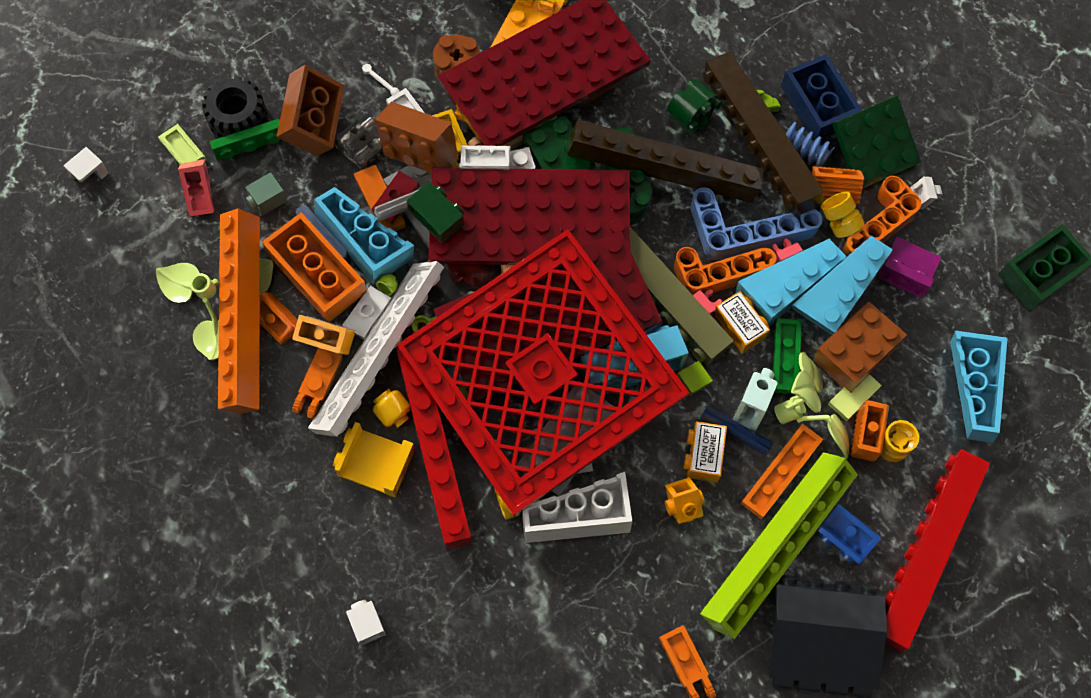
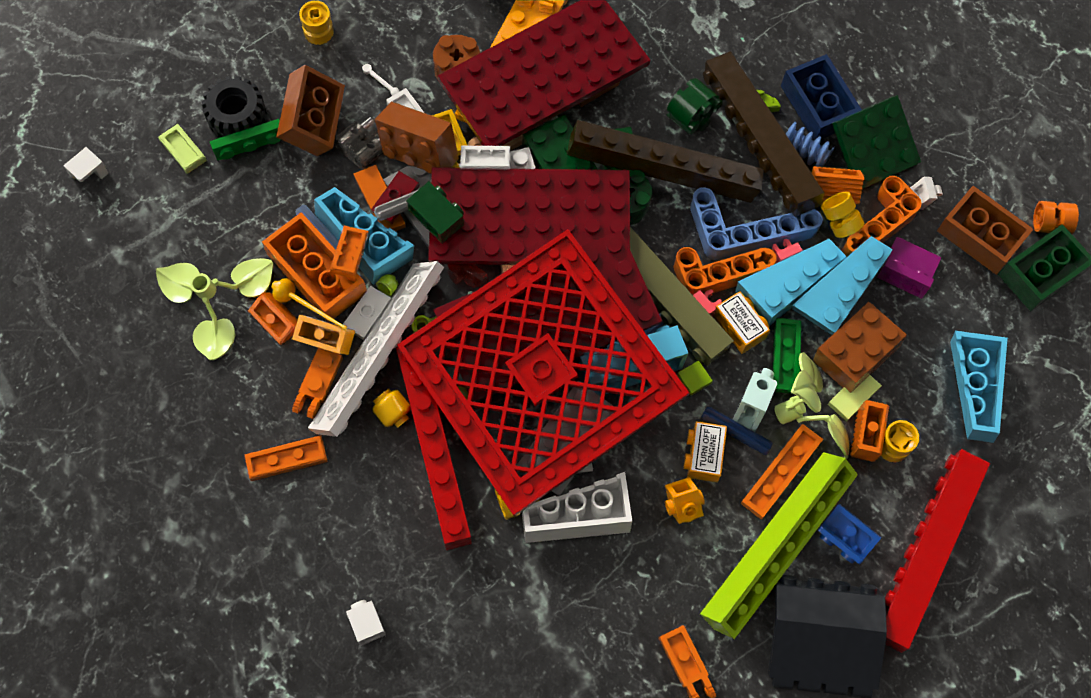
(196, 187): coral arch -> none
(239, 312): orange brick -> none
(265, 194): sand green brick -> none
(285, 291): none -> yellow sword
(285, 458): none -> orange tile
(316, 22): none -> yellow wheel
(349, 252): none -> orange plate
(373, 460): yellow panel -> none
(984, 229): none -> dark orange brick
(1050, 216): none -> orange wheel

